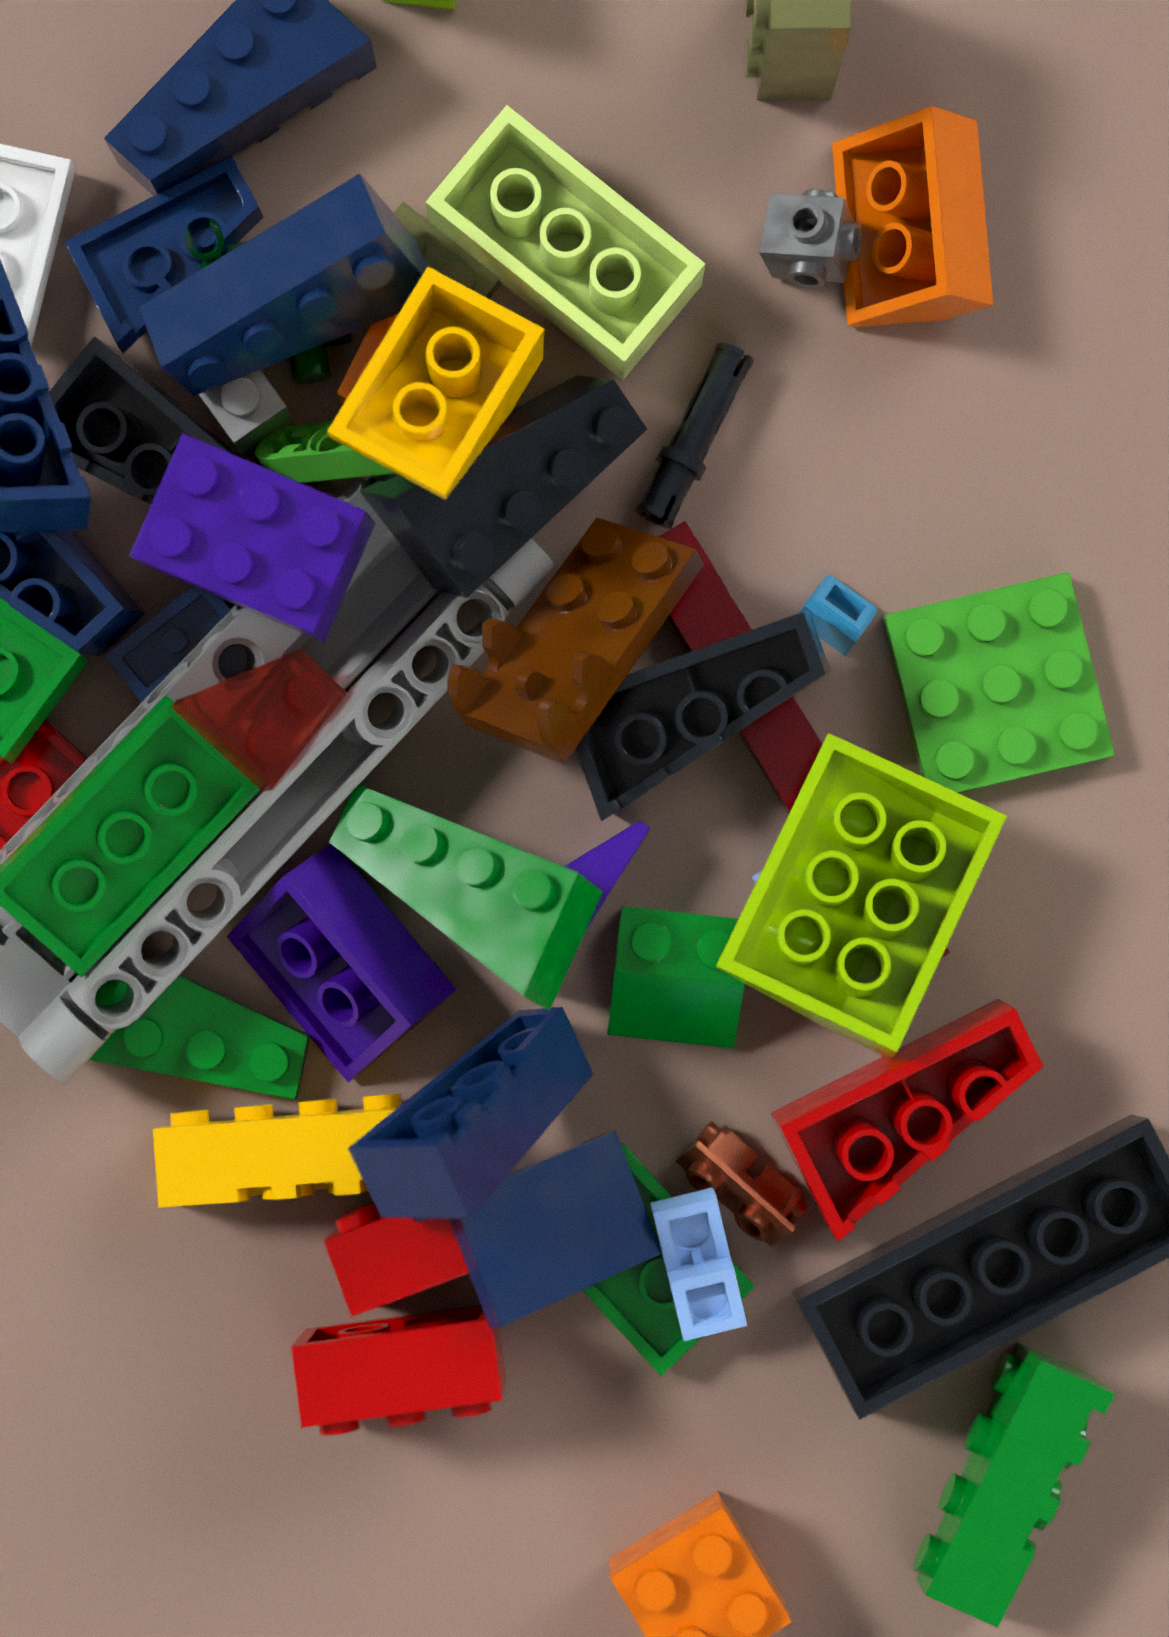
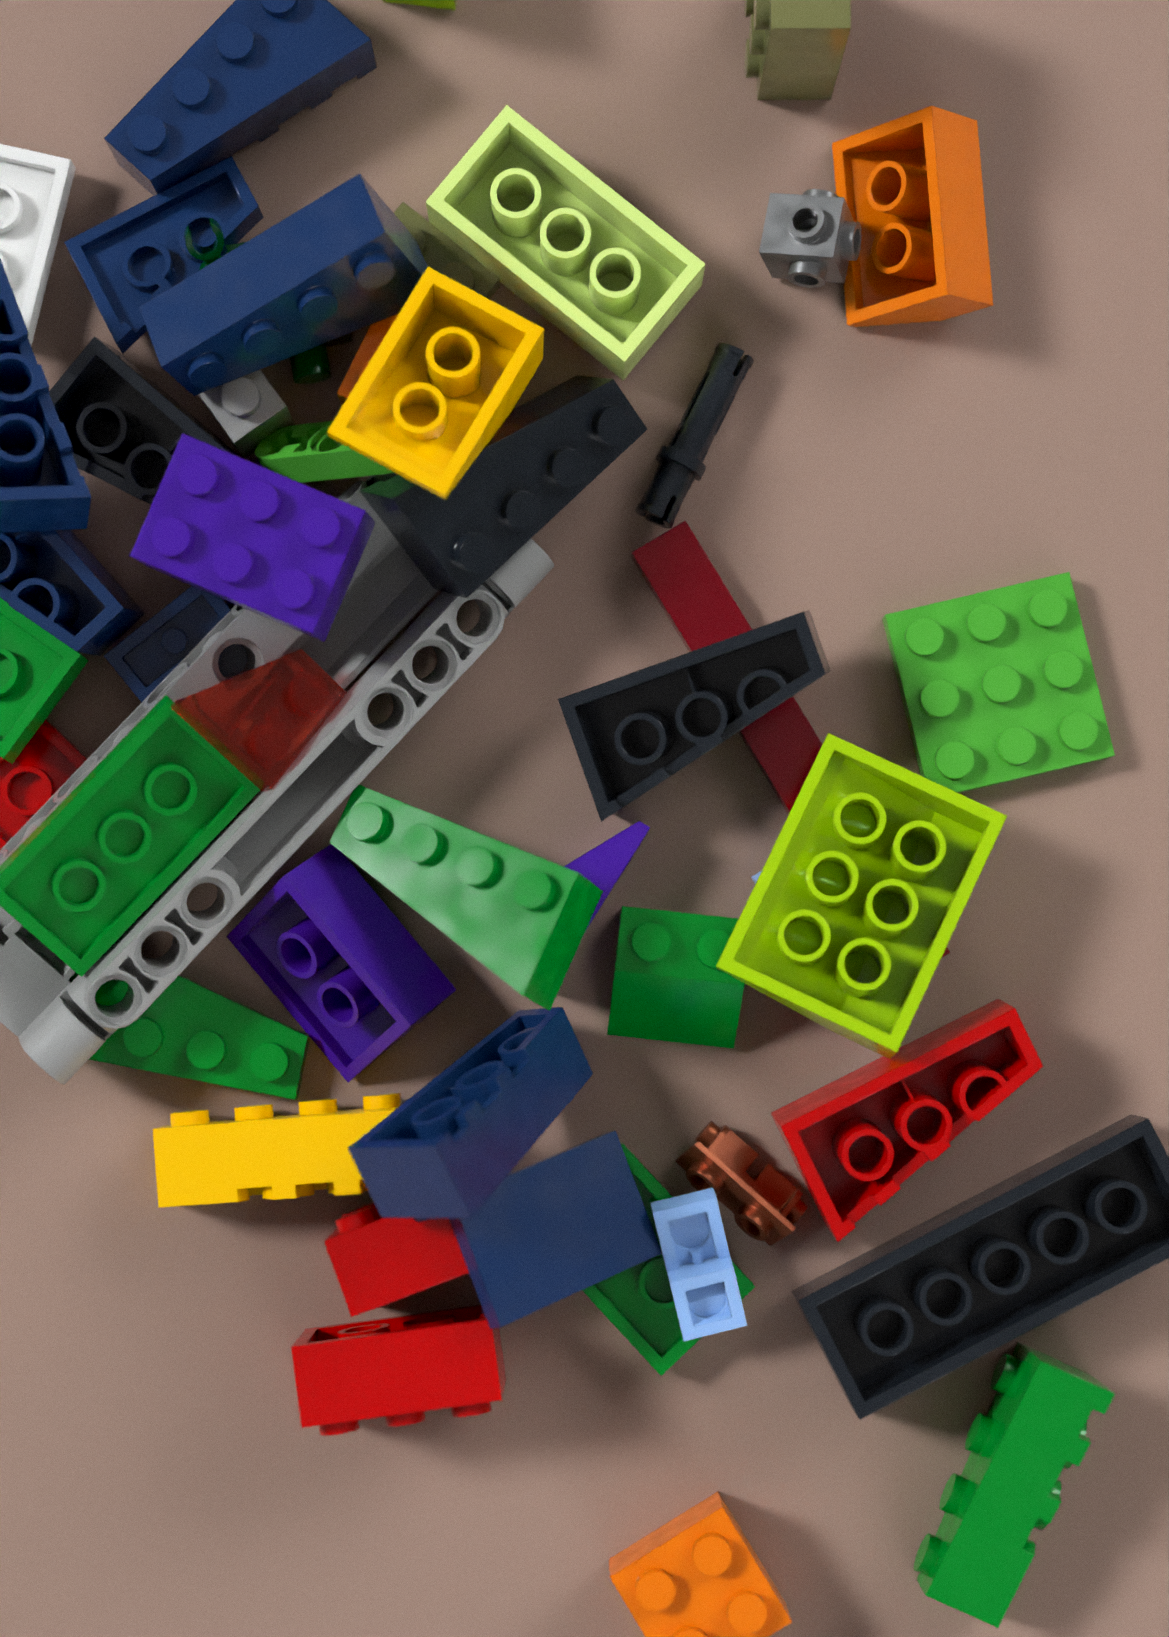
(575, 641): reddish brown hinge -> none
(839, 614): dark azure slope -> none

